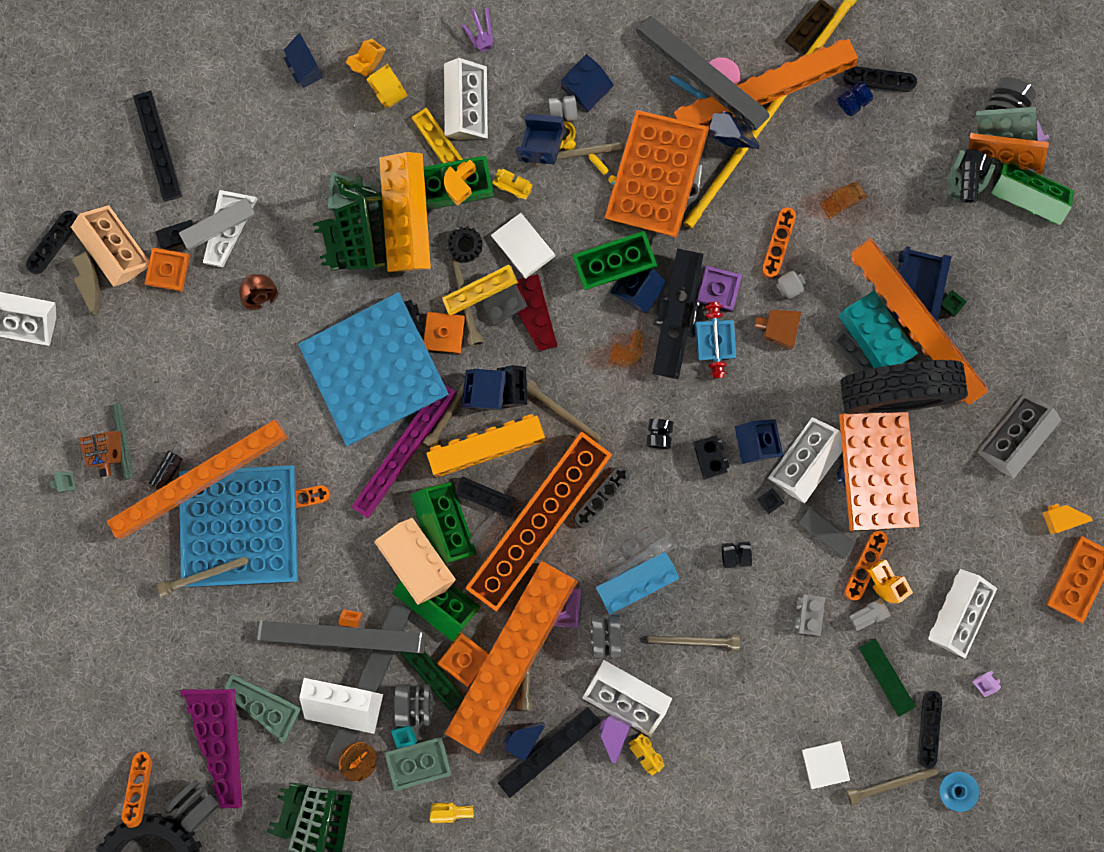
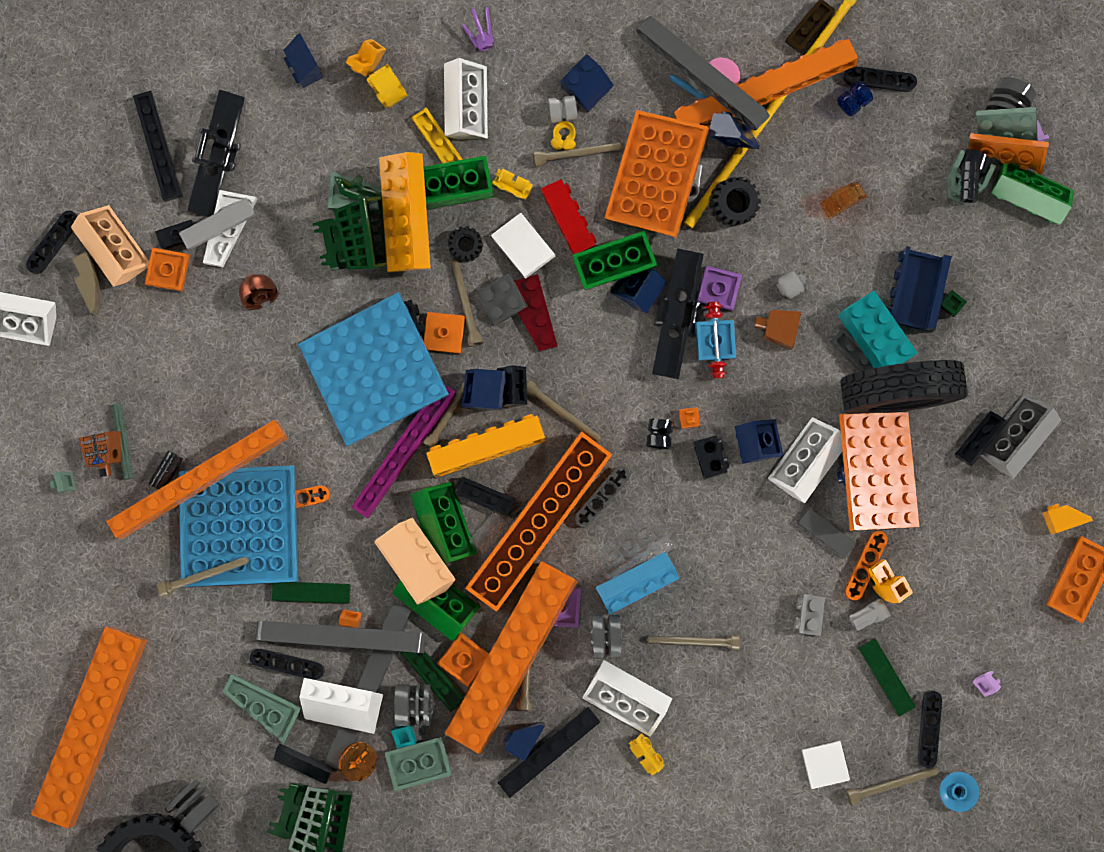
(89, 727): none -> orange brick
(133, 789): orange beam -> none
(217, 736): magenta wing -> none
(222, 155): none -> black piece
(287, 664): none -> black beam
(302, 763): none -> black tile
(311, 592): none -> dark green tile
(449, 812): yellow arm -> none
(455, 184): light orange brick -> none
(479, 290): yellow tile -> none
(541, 139): dark blue panel -> none
(567, 217): none -> red brick
(602, 168): yellow piece -> none
(614, 735): medium lavender slope -> none
(627, 356): clear orange brick -> none
(689, 418): none -> orange tile
(730, 551): black wheel -> none
(749, 197): none -> black tyre
(770, 501): black plate -> none
(777, 242): orange beam -> none
(913, 313): orange brick -> none
(962, 613): white slope -> none
(981, 438): none -> black plate

